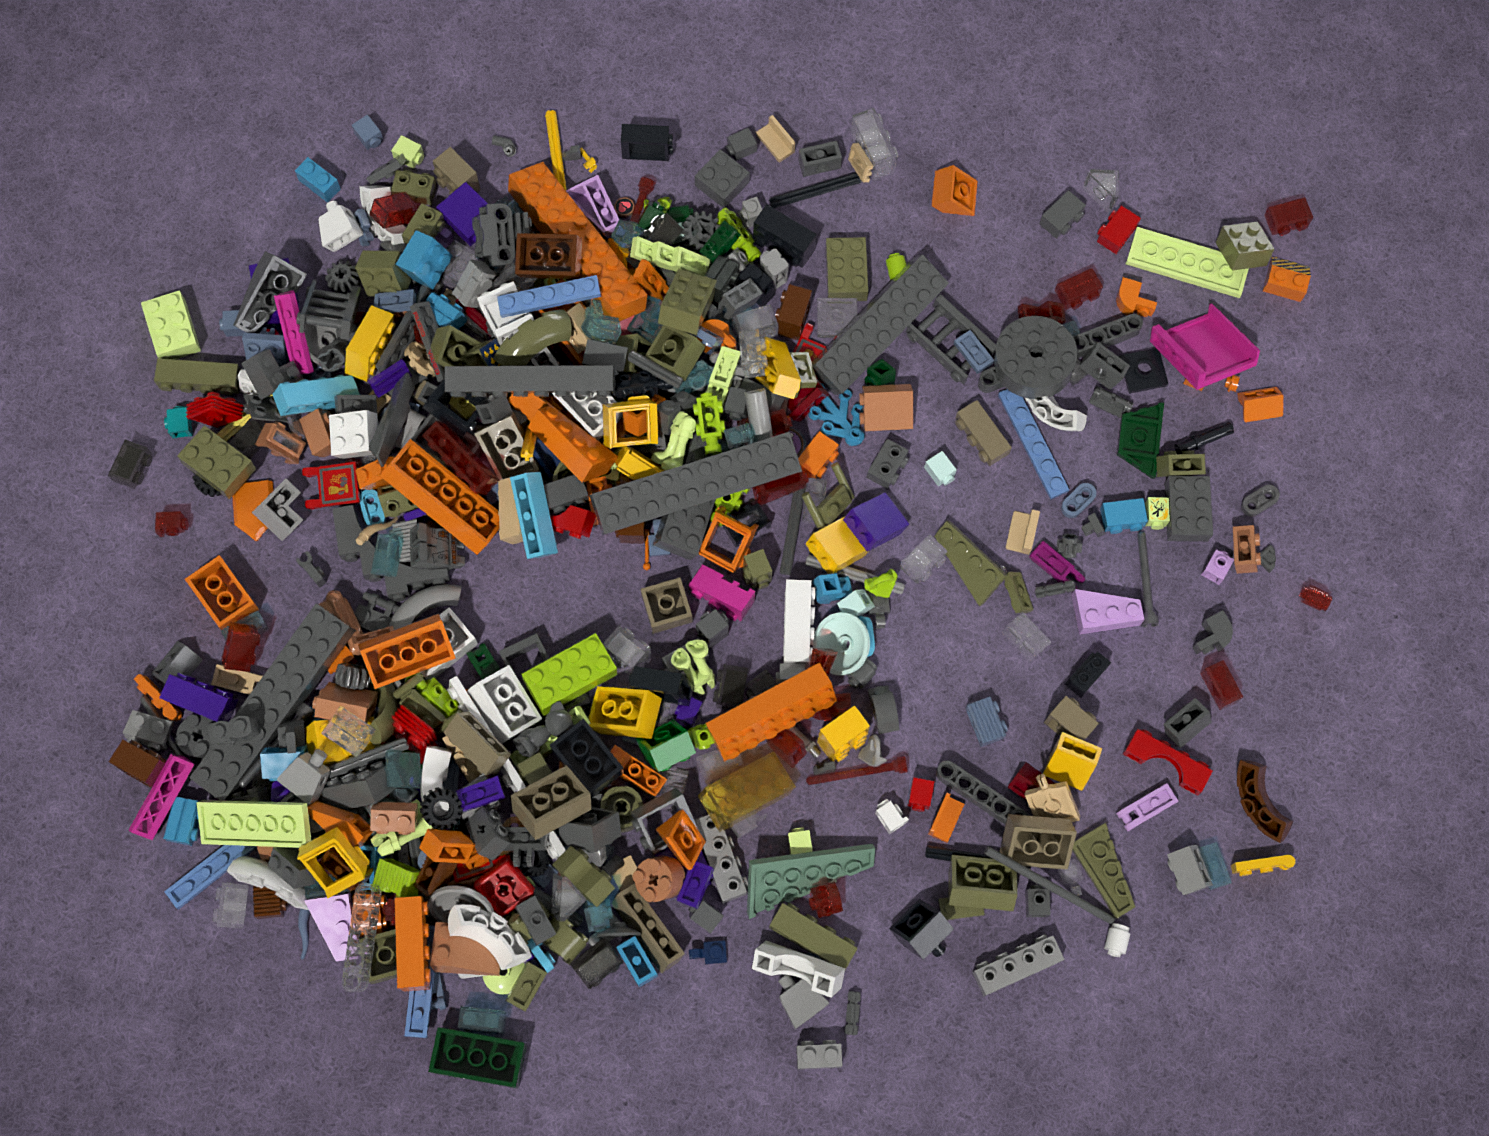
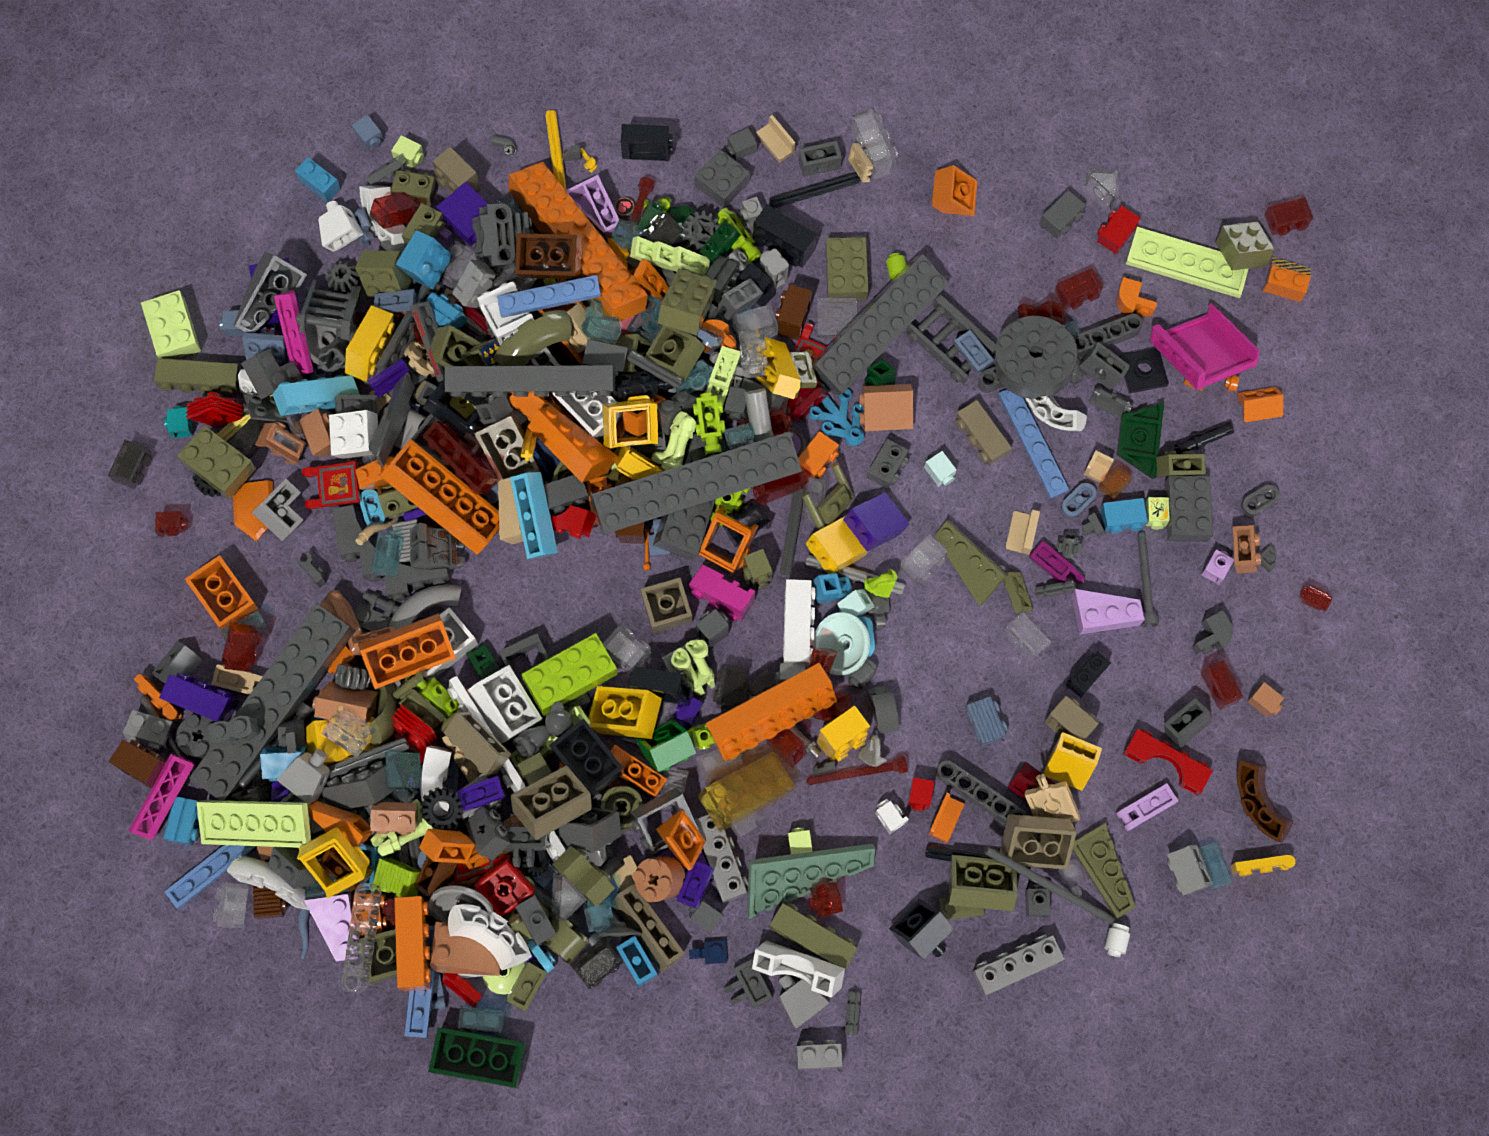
(462, 988): none -> red plate
(752, 984): none -> dark grey hinge
(1098, 466): none -> tan panel
(1115, 483): none -> clear orange brick
(1266, 700): none -> nougat brick

